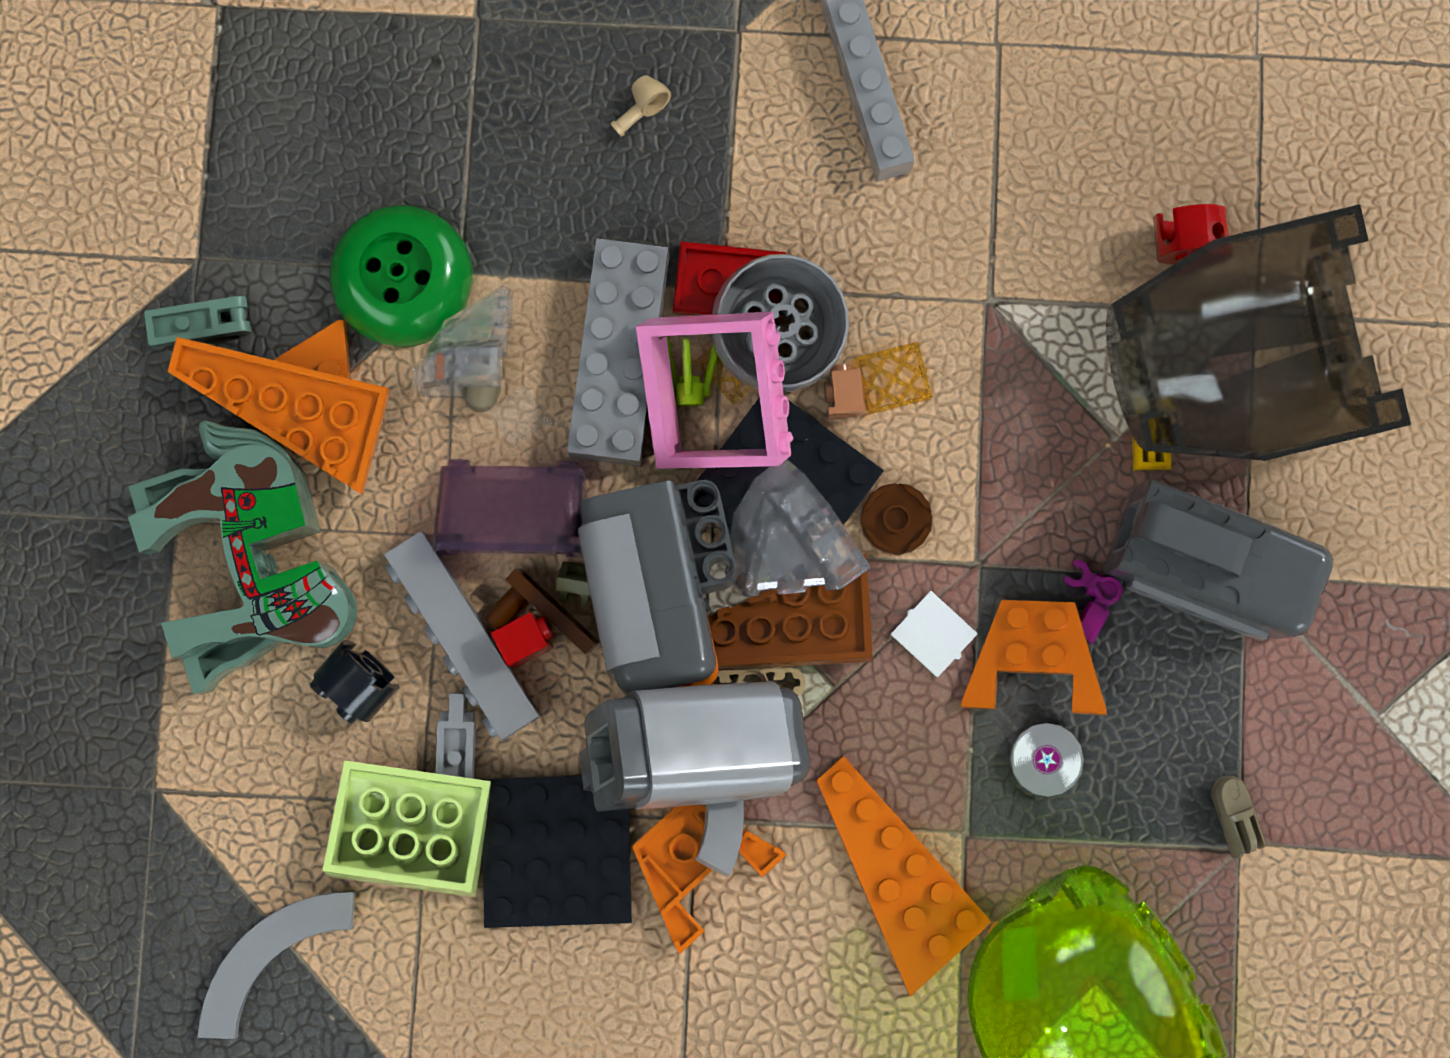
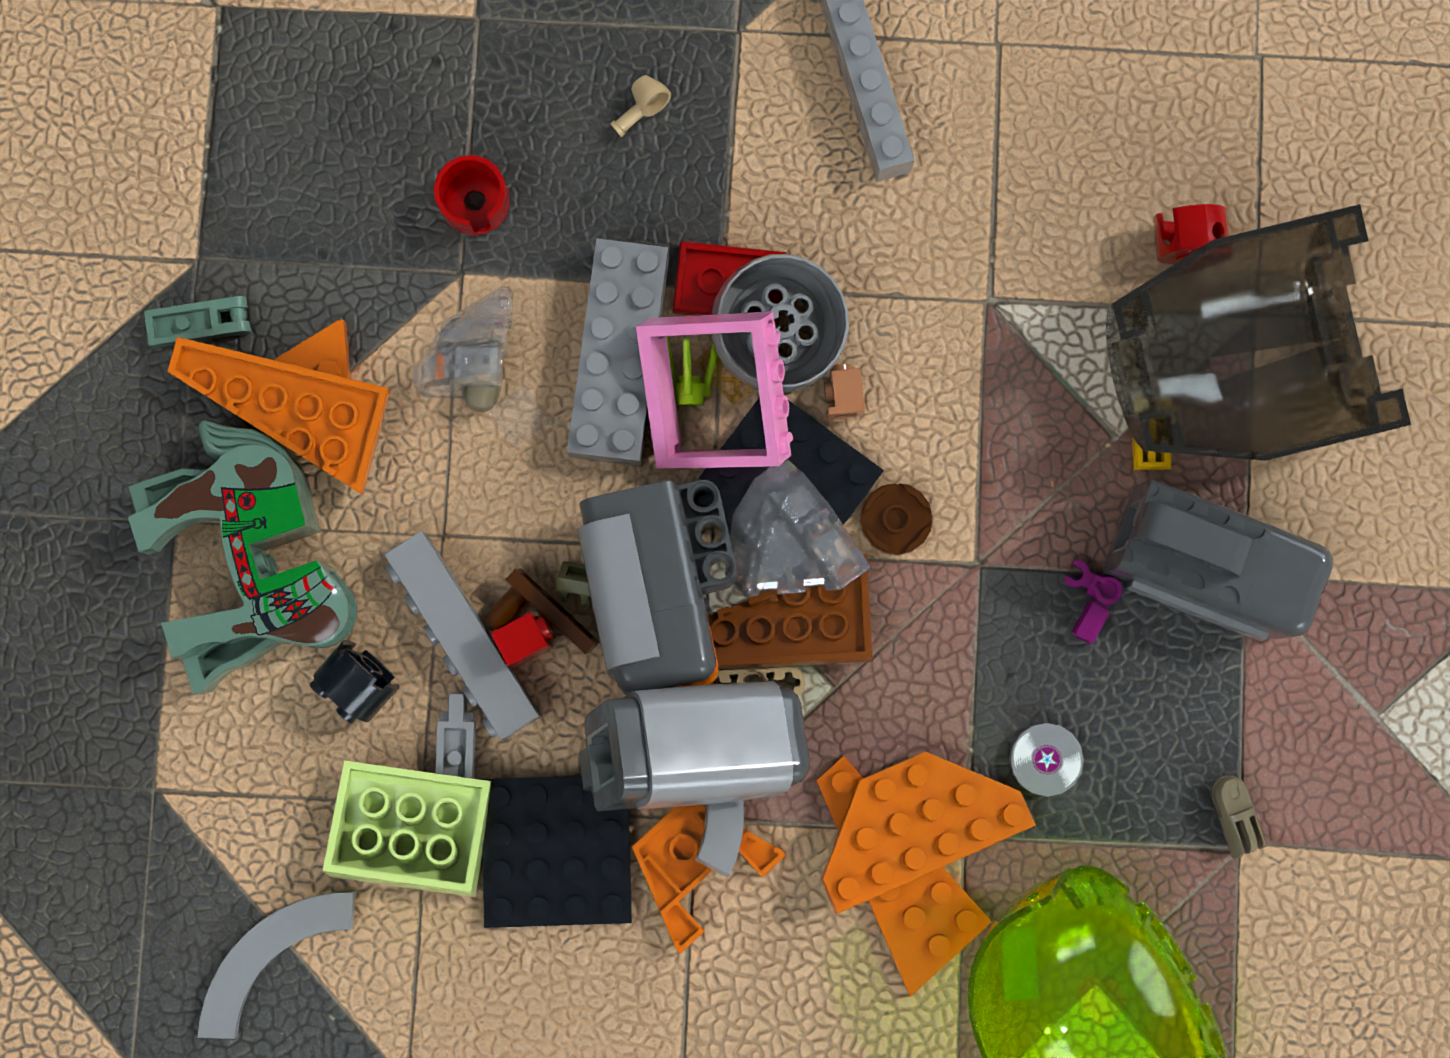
(419, 308): green brick -> none
(460, 179): none -> red piece
(509, 509): clear purple windscreen -> none
(888, 353): clear yellow window -> none
(915, 823): none -> orange plate
(934, 634): white piece -> none
(1036, 640): orange wing -> none

